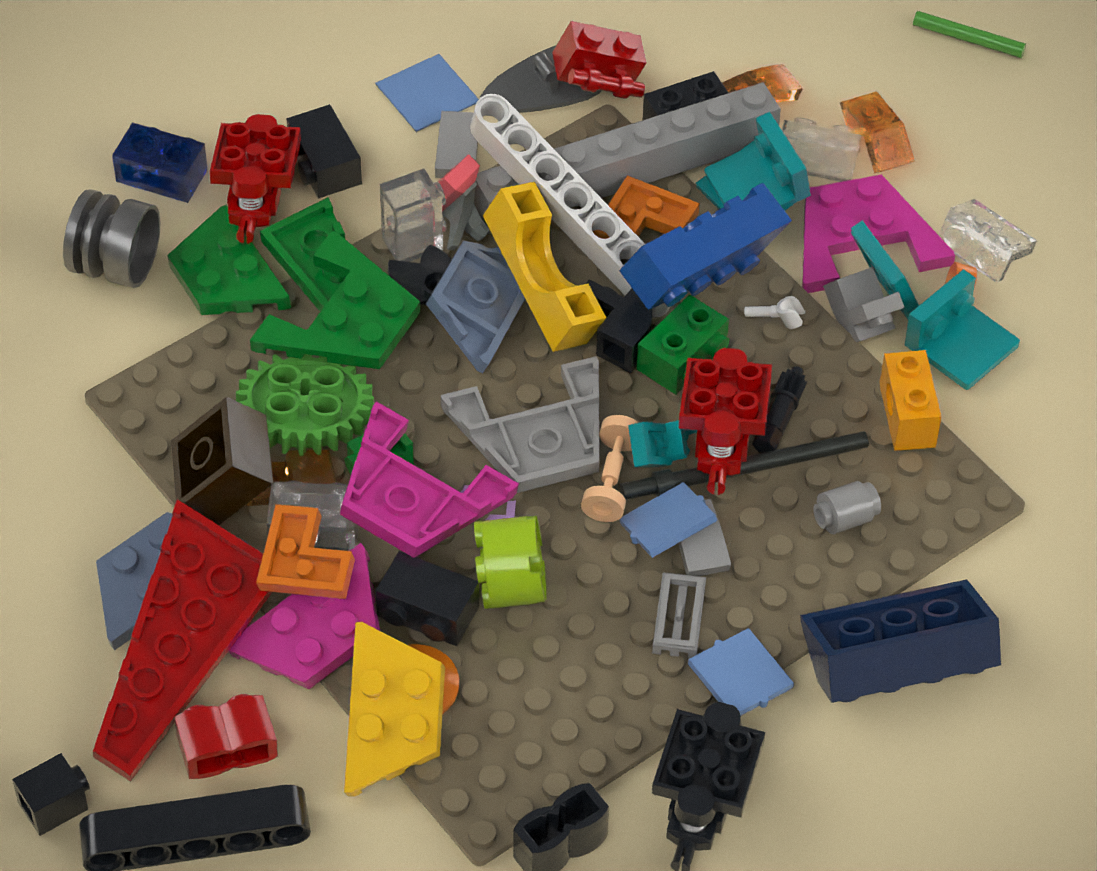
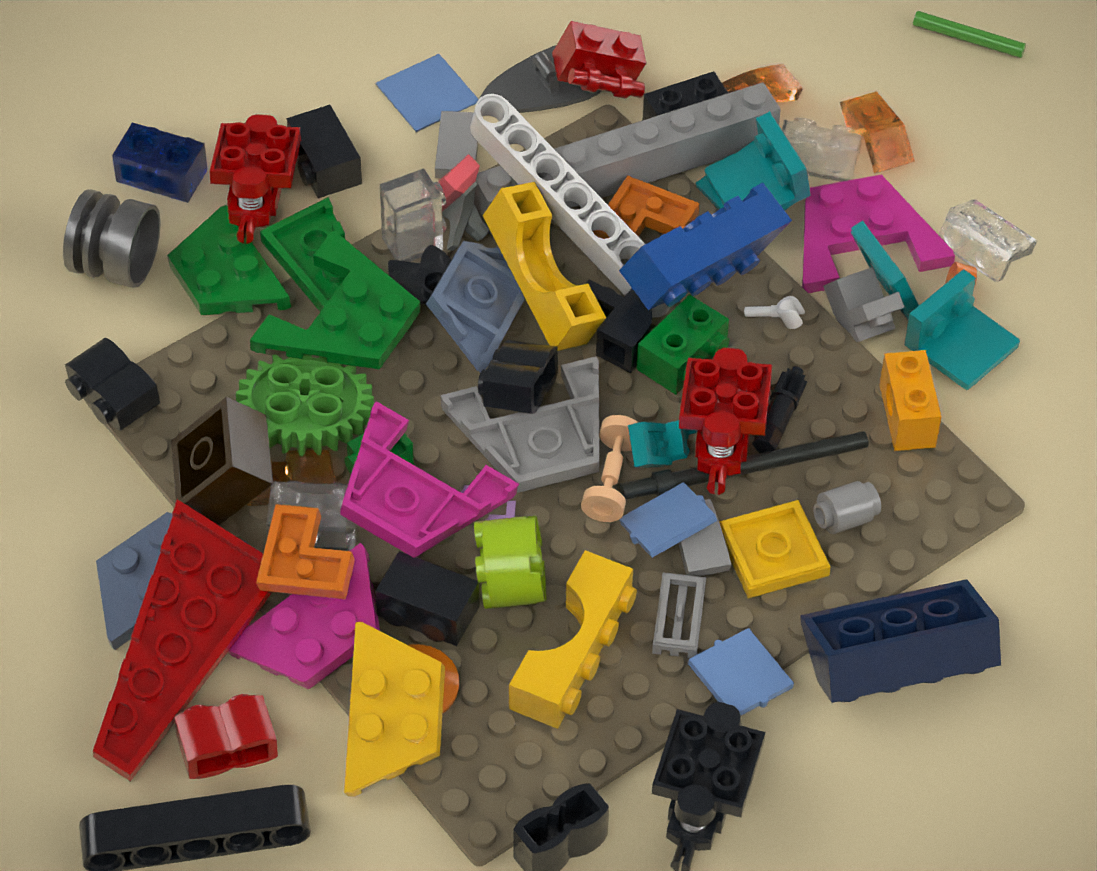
(51, 793): black brick -> none
(111, 384): none -> black brick
(519, 376): none -> black brick
(550, 680): none -> yellow arch
(774, 549): none -> yellow tile

